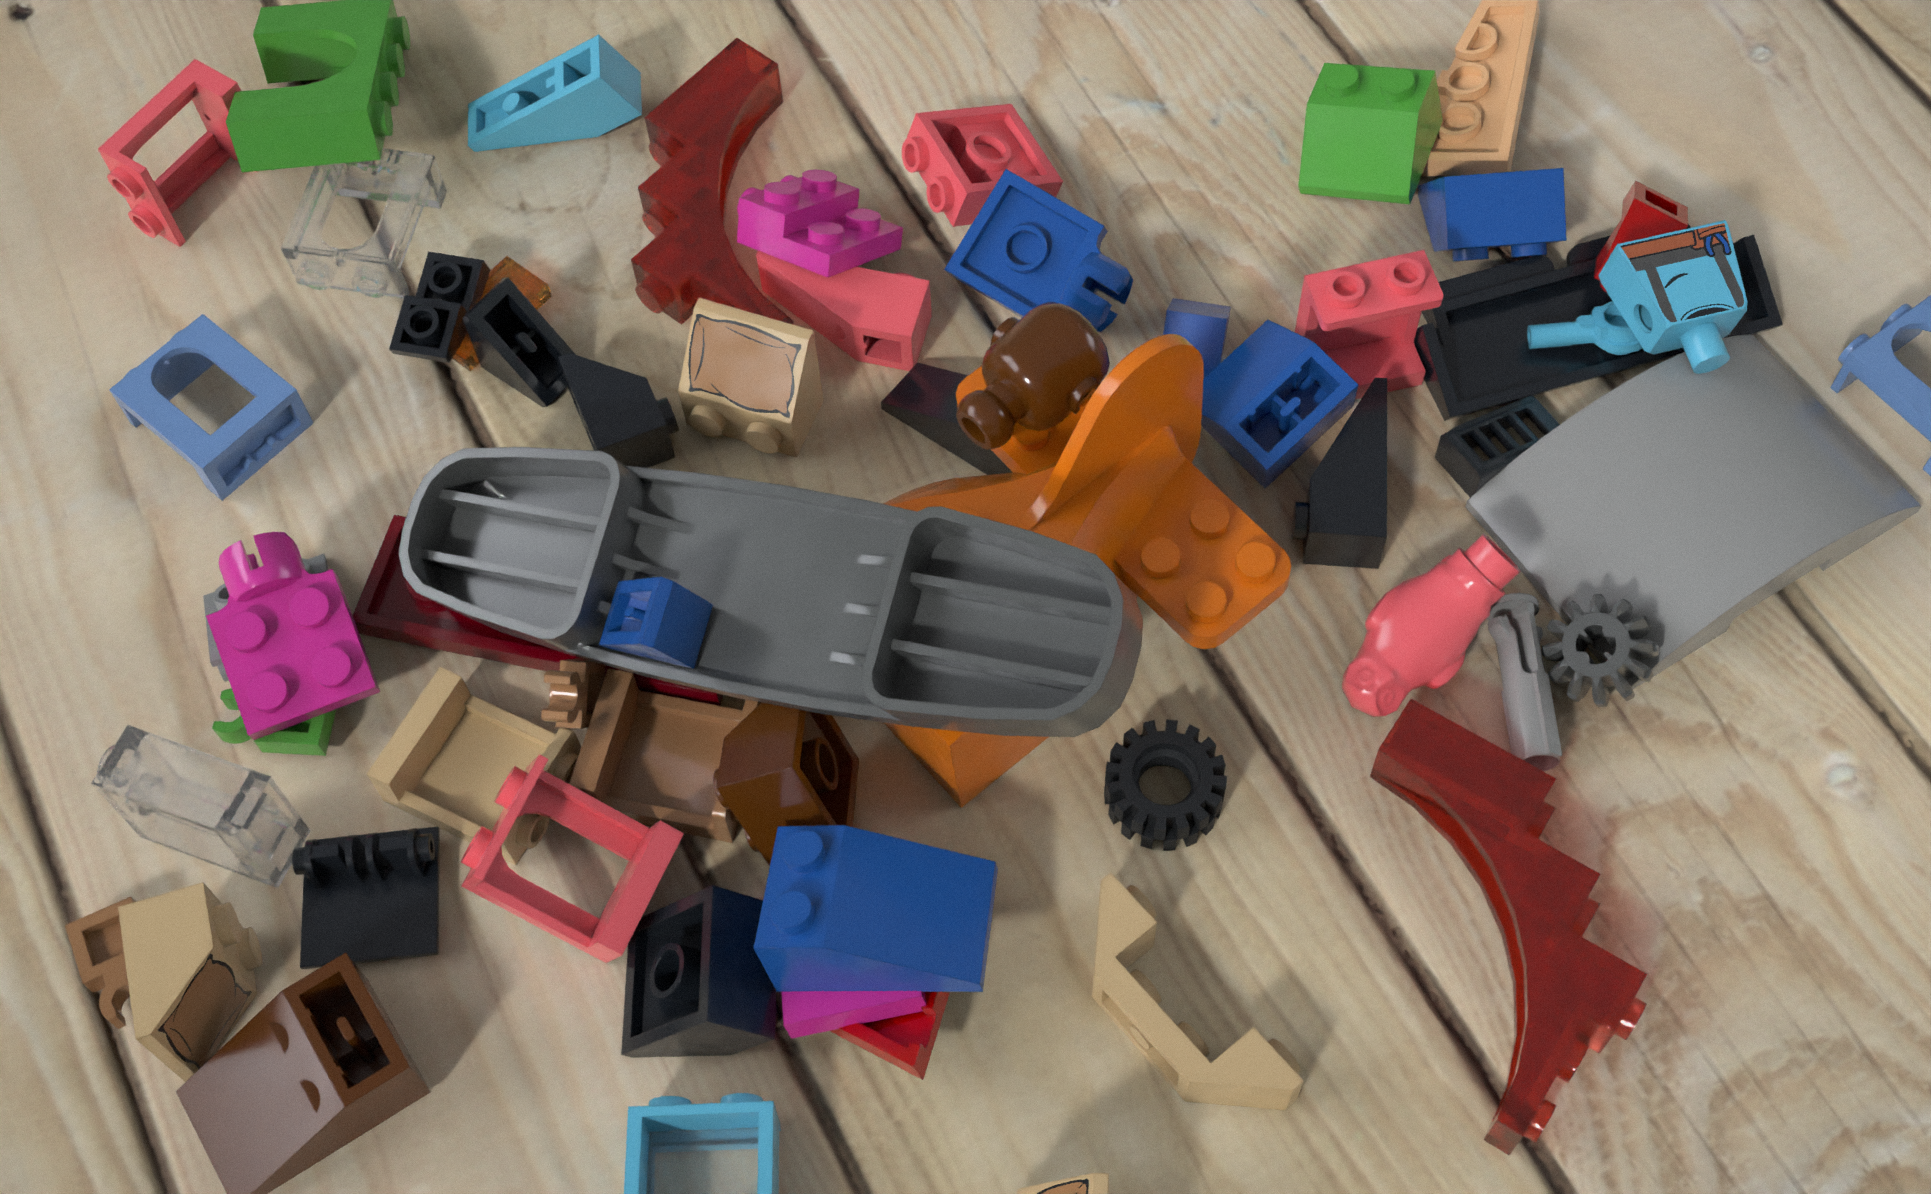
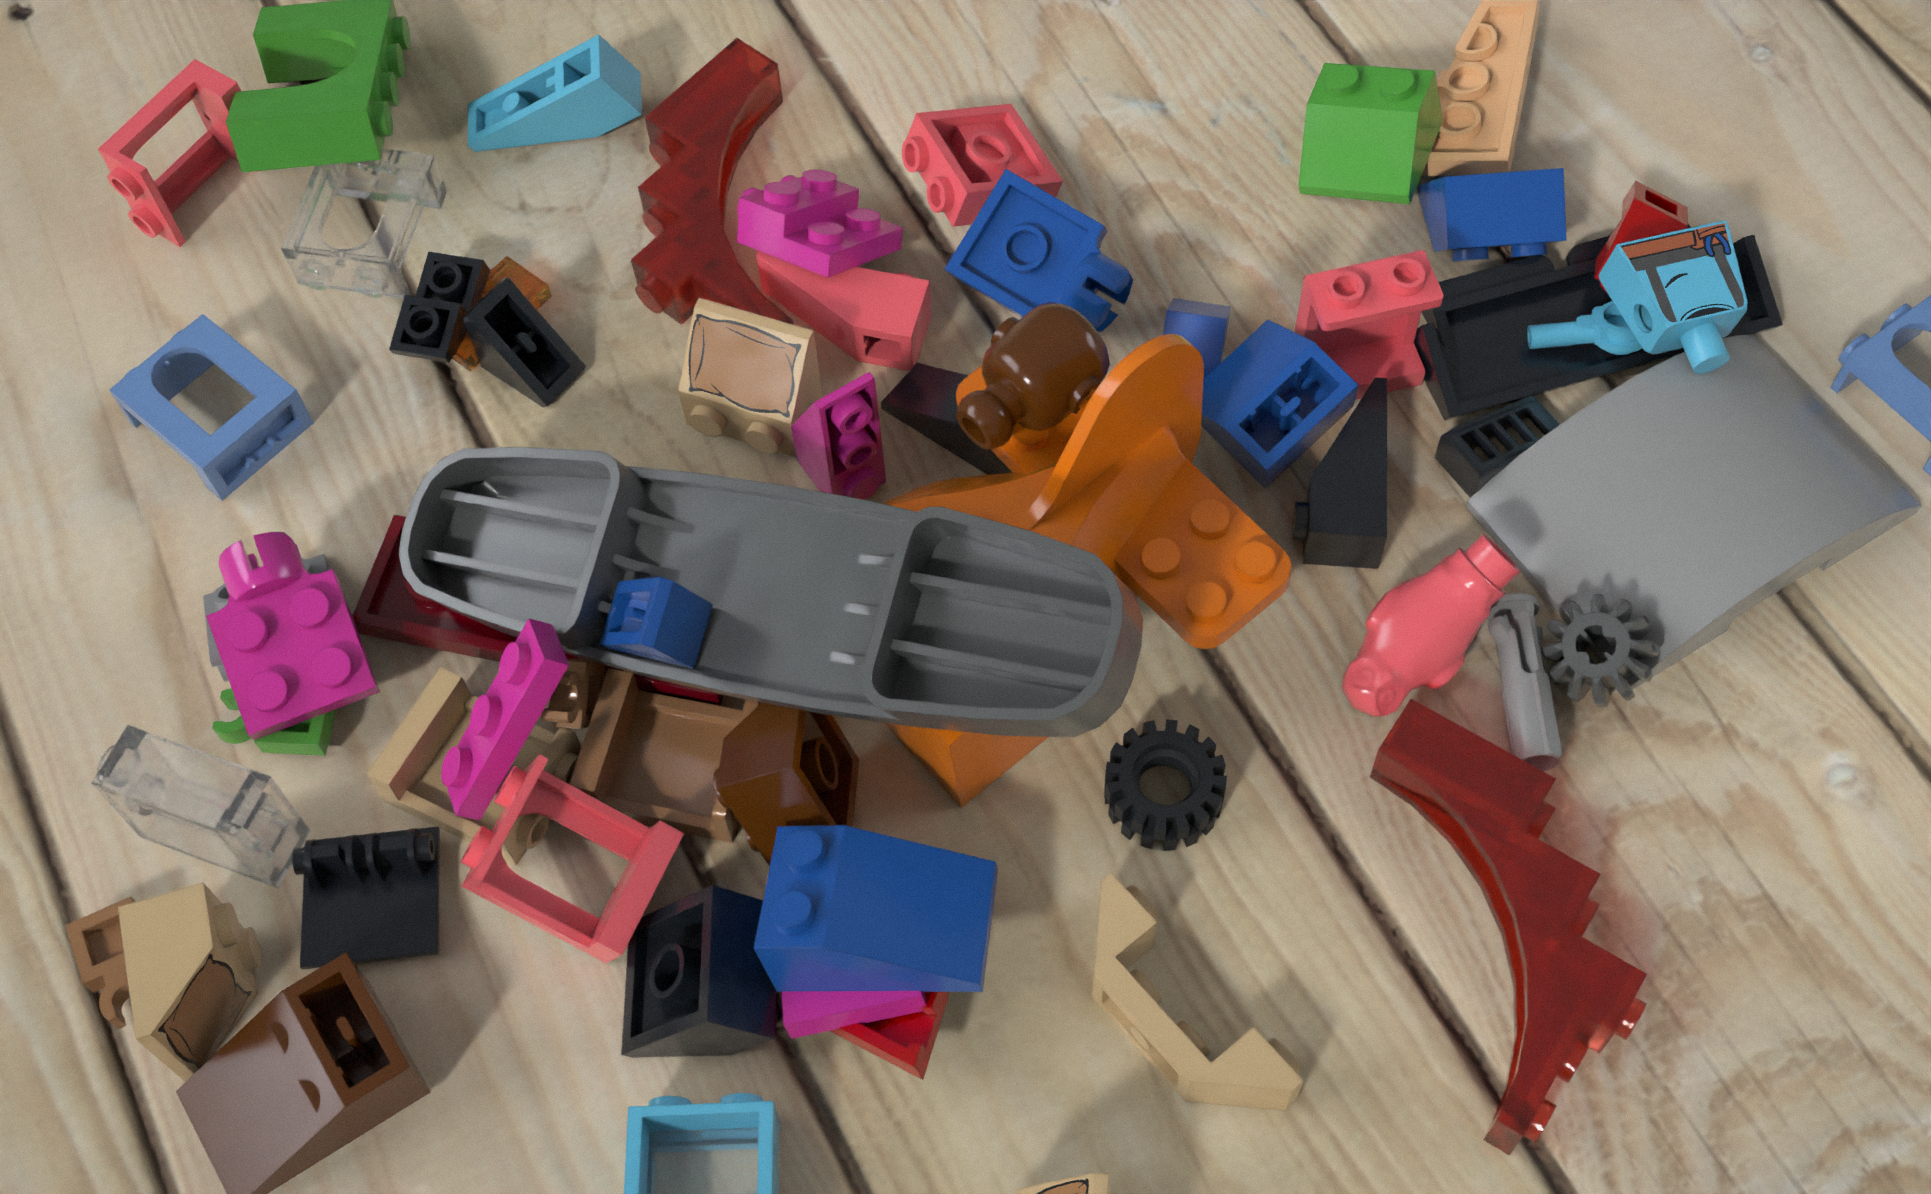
(503, 718): none -> dark pink plate
(620, 412): black slope -> none
(842, 441): none -> dark pink slope

